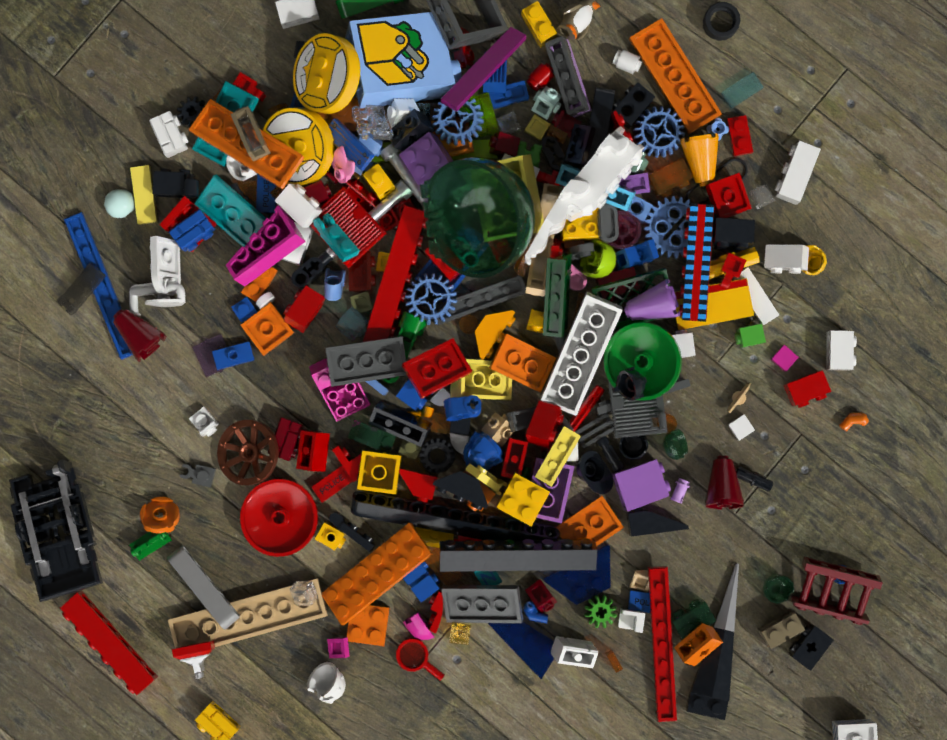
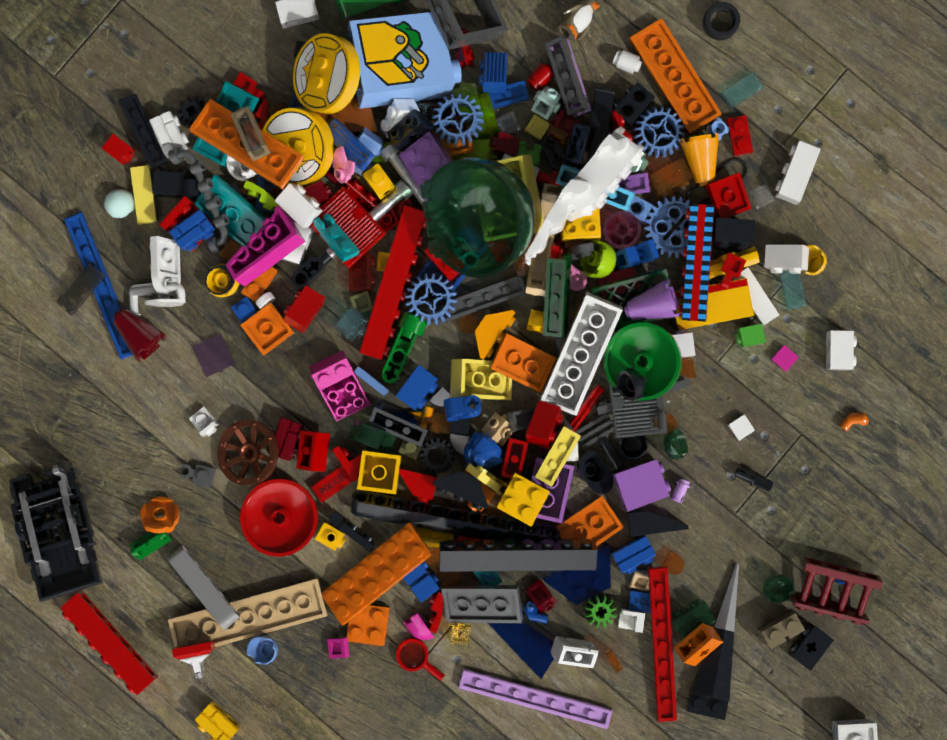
(118, 149): none -> red brick
(142, 131): none -> black plate
(204, 185): none -> dark grey bar
(220, 281): none -> yellow piece
(229, 250): none -> clear orange tile
(233, 355): blue plate -> none
(262, 649): none -> medium blue hair
(263, 114): none -> red slope
(265, 199): none -> lime slope
(303, 593): clear slope -> none
(327, 681): white helmet -> none
(334, 284): medium blue piece -> none
(365, 361): dark grey plate -> none
(377, 122): clear plate -> none
(437, 368): red plate -> none
(483, 69): magenta tile -> none
(535, 698): none -> lavender tile
(538, 24): yellow brick -> none
(608, 223): dark grey tile -> none
(633, 554): none -> blue brick
(674, 563): none -> clear orange tile
(688, 369): none -> clear orange tile
(723, 486): dark red cone -> none
(738, 397): tan piece -> none
(792, 290): none -> clear light blue tile
(807, 388): red brick -> none

